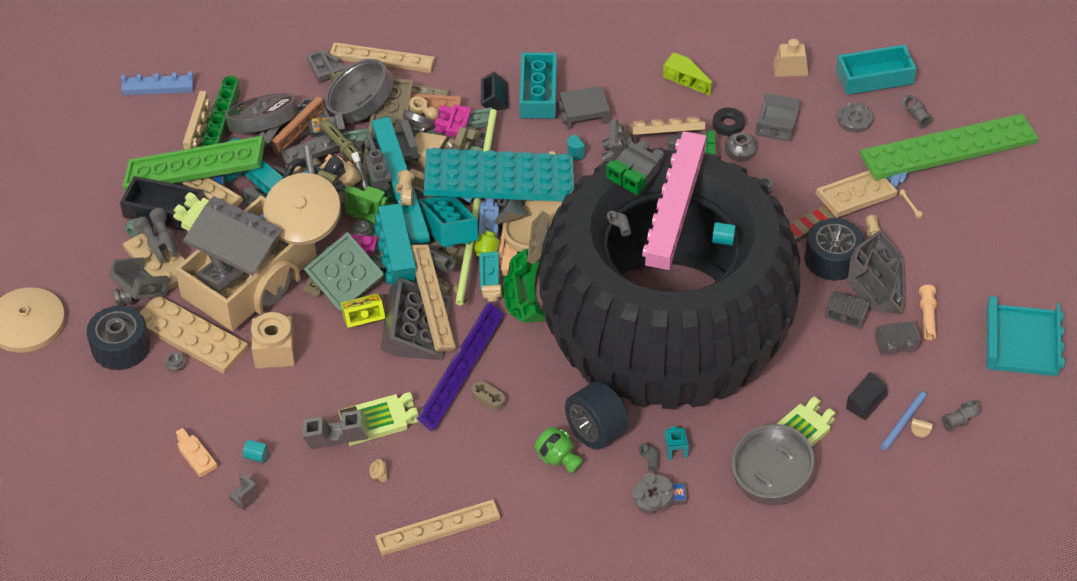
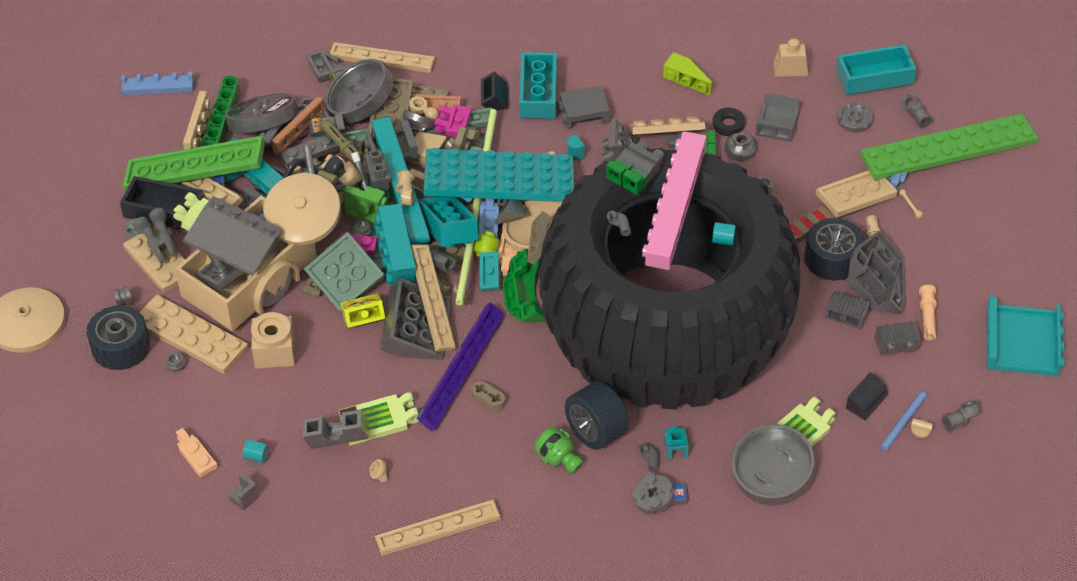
(136, 280): dark grey panel -> none
(492, 292): tan plate -> none

